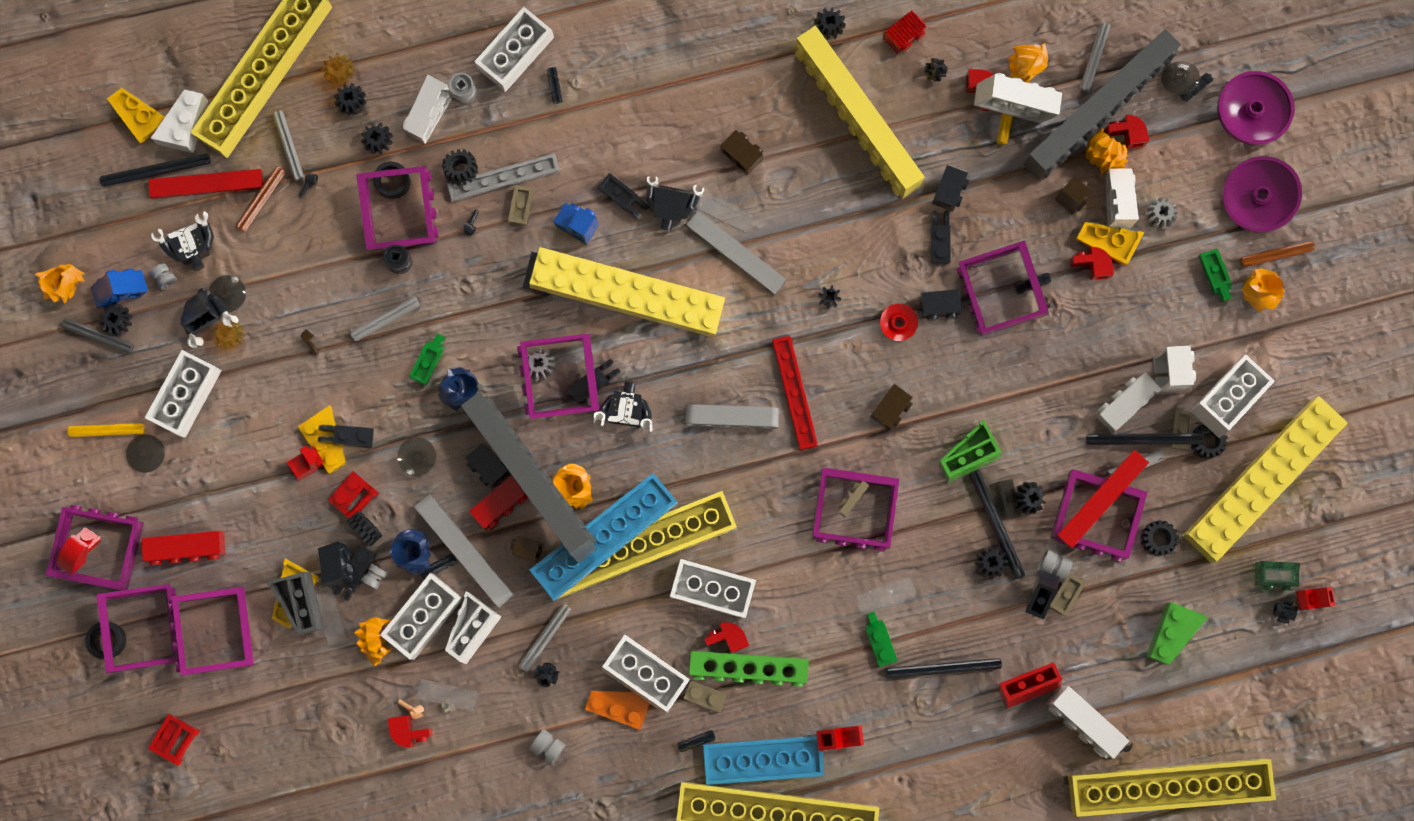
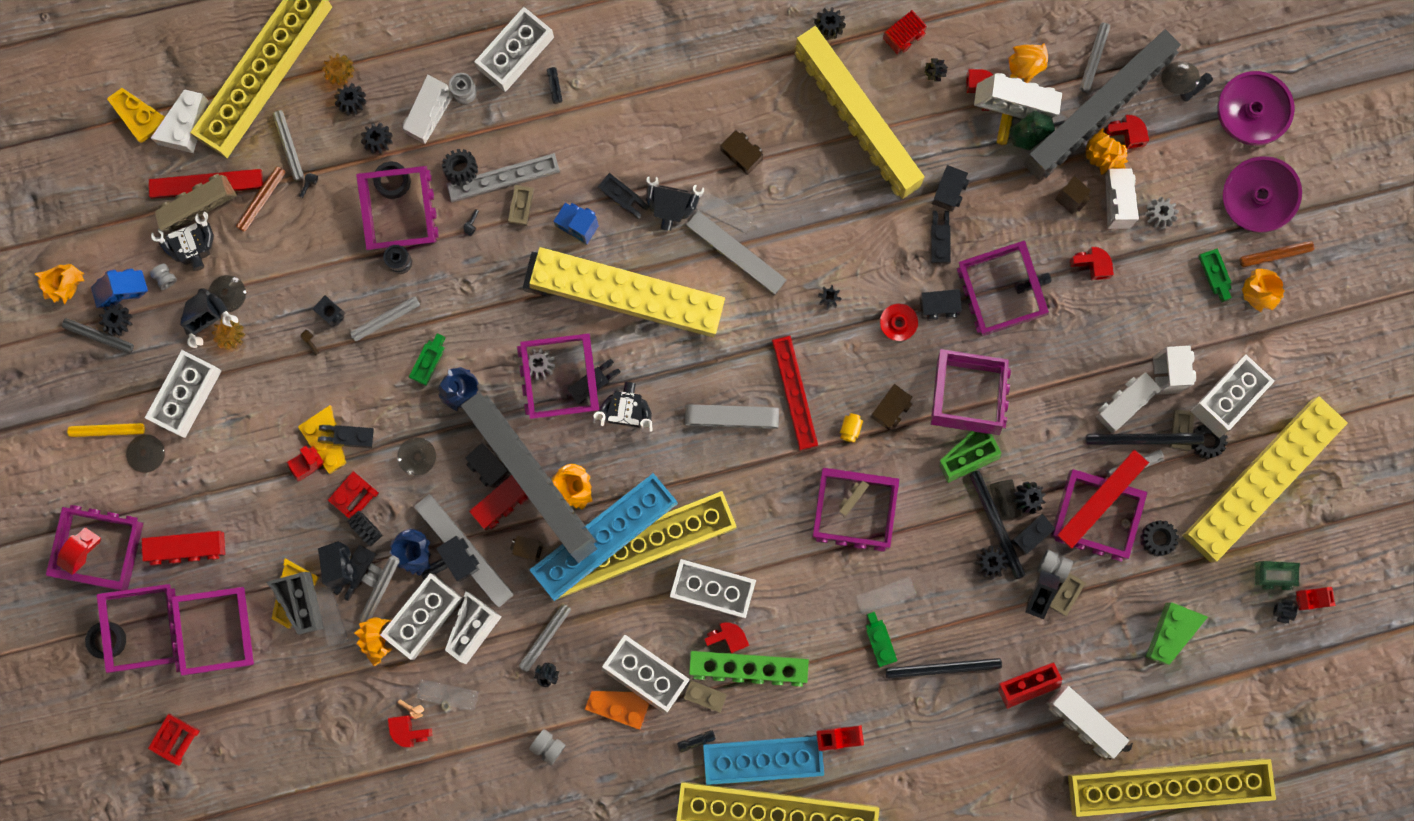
(154, 170): black axle -> none
(200, 200): none -> dark tan slope
(324, 305): none -> black brick
(379, 588): none -> light grey axle
(458, 558): none -> black brick
(851, 427): none -> yellow brick
(975, 362): none -> magenta window
(1031, 130): none -> clear green window
(1032, 534): none -> black brick
(1116, 242): yellow wing -> none

